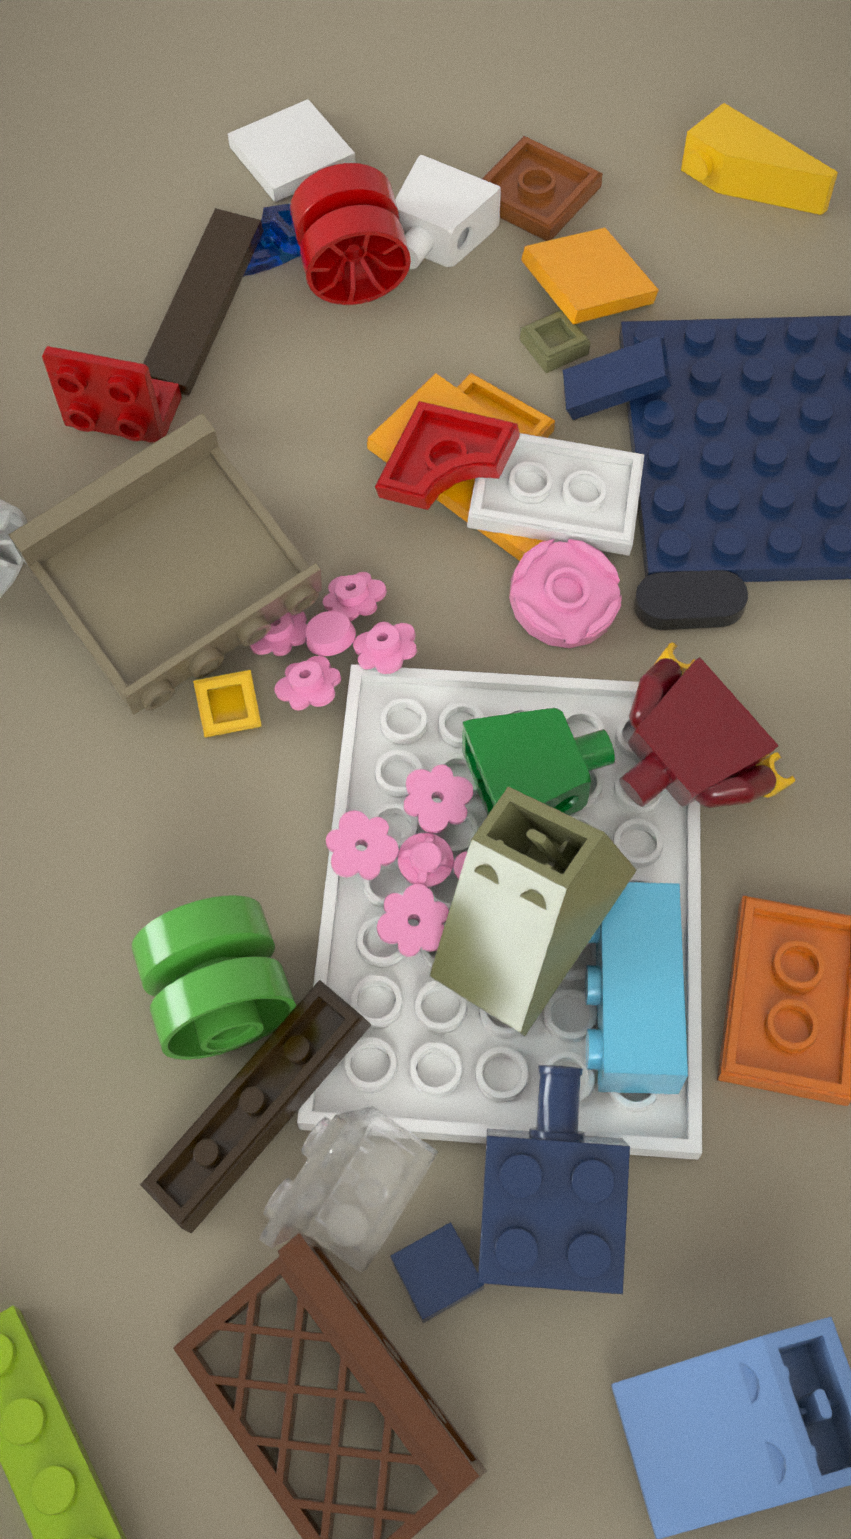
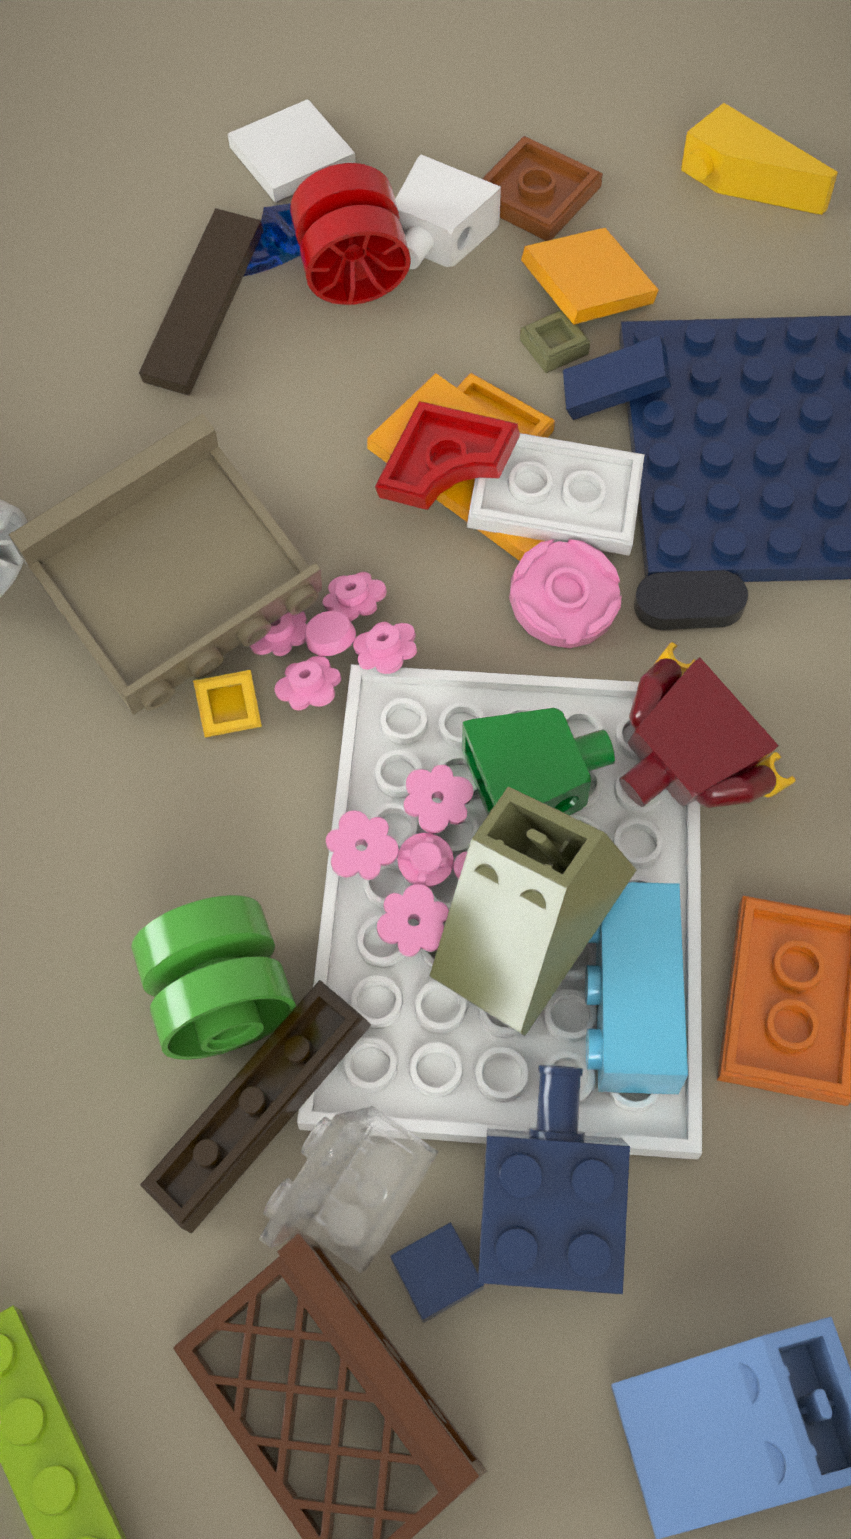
(110, 395): red bracket -> none

